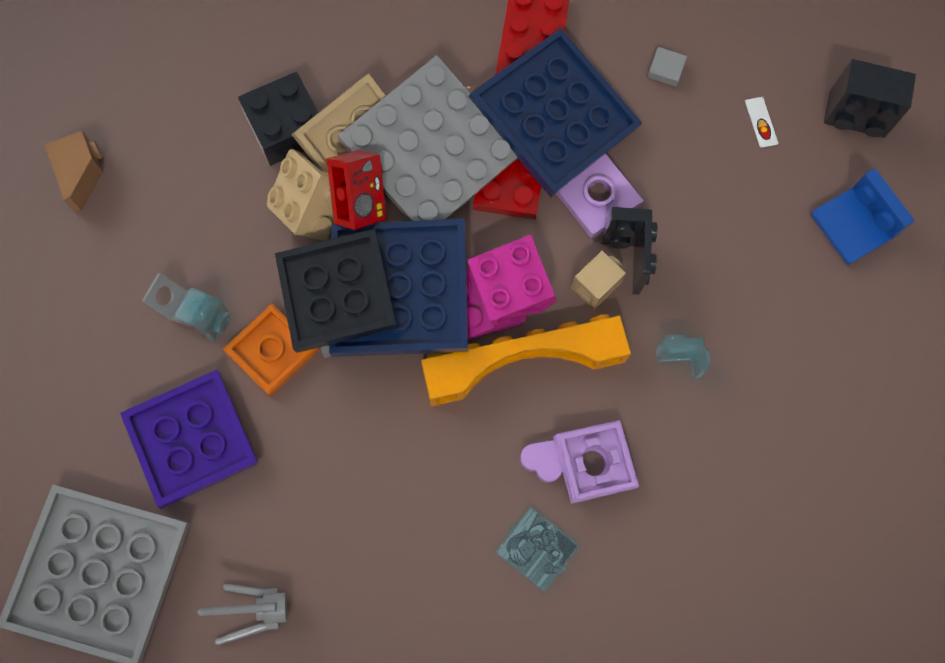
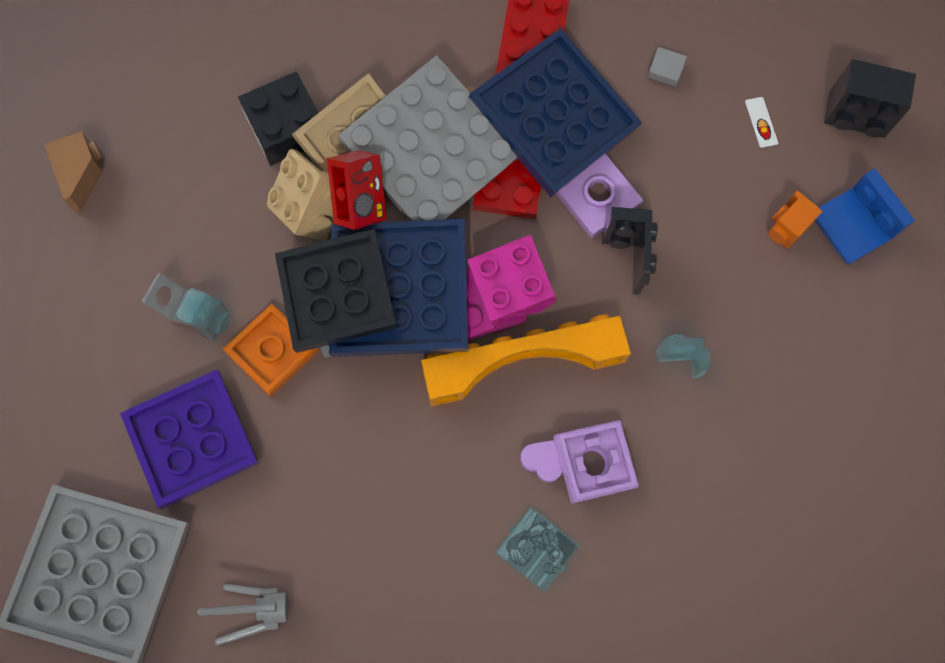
(598, 279): tan brick -> none
(793, 219): none -> orange brick

